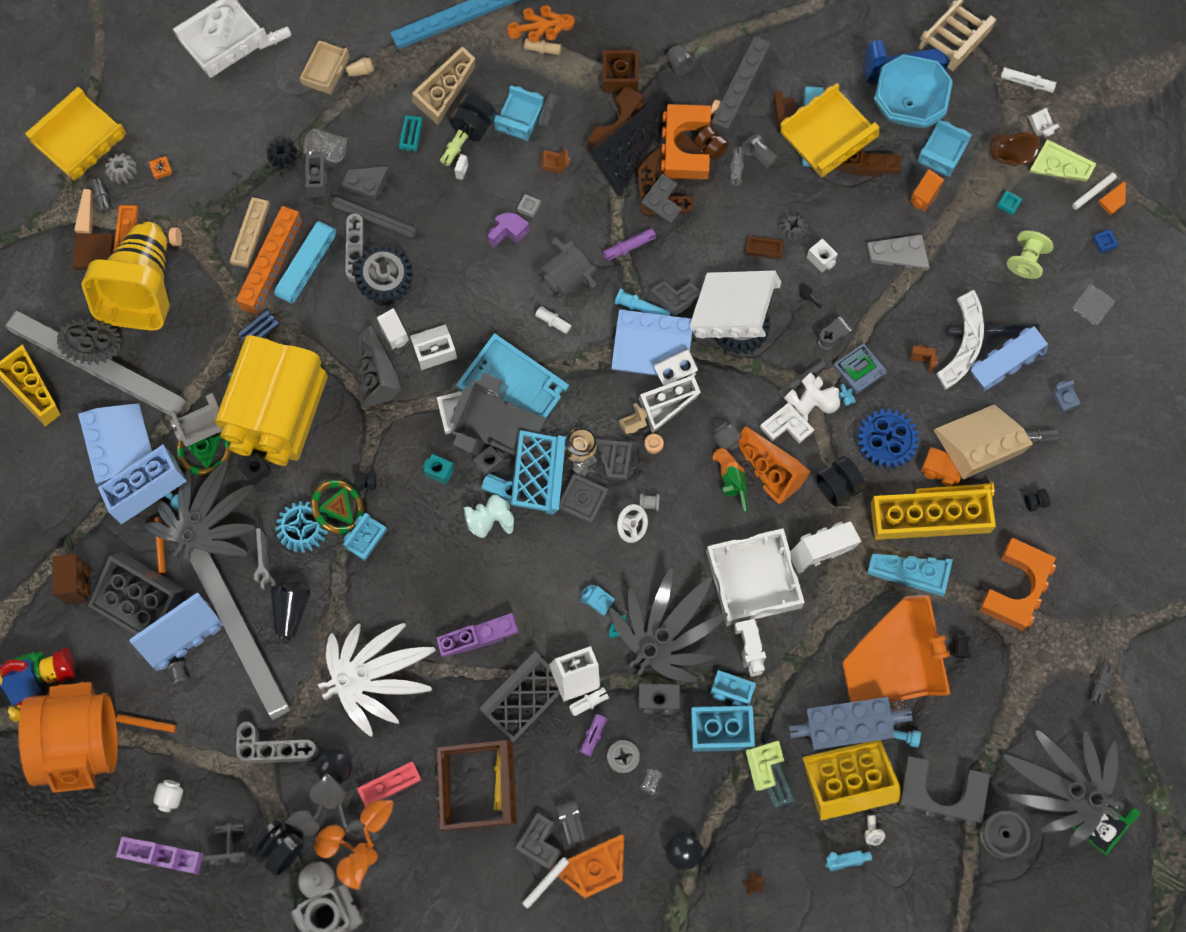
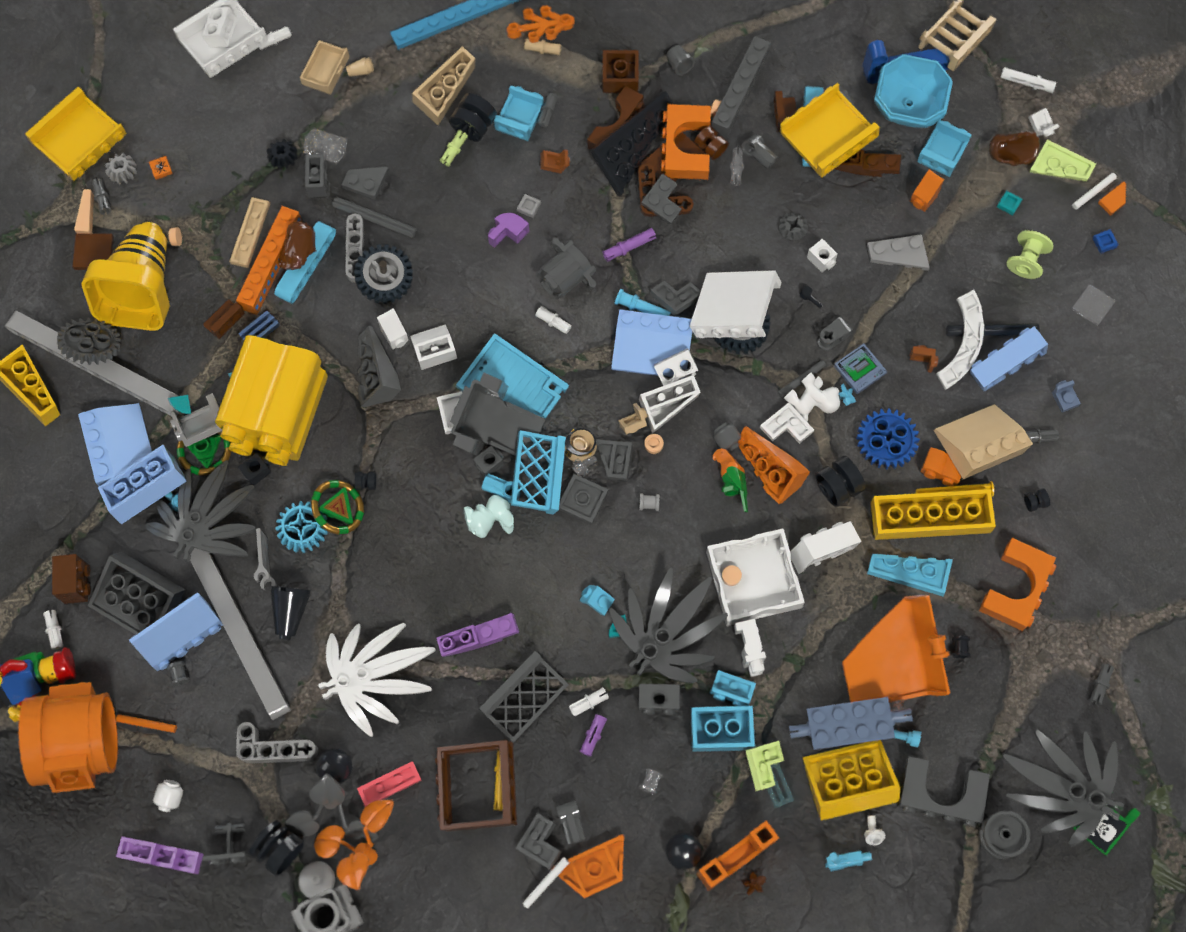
(53, 629): none -> white axle
(126, 220): orange tile -> none
(160, 550): orange bar -> none
(180, 403): none -> teal tile
(224, 318): none -> reddish brown panel
(297, 245): none -> reddish brown piece
(364, 536): medium azure bracket -> none
(408, 146): teal tile -> none
(442, 476): teal brick -> none
(461, 167): white tile -> none
(576, 673): white slope -> none
(628, 748): light grey gear -> none
(630, 523): white piece -> none
(731, 575): none -> light nougat tile
(737, 856): none -> orange arch
(764, 247): reddish brown tile -> none

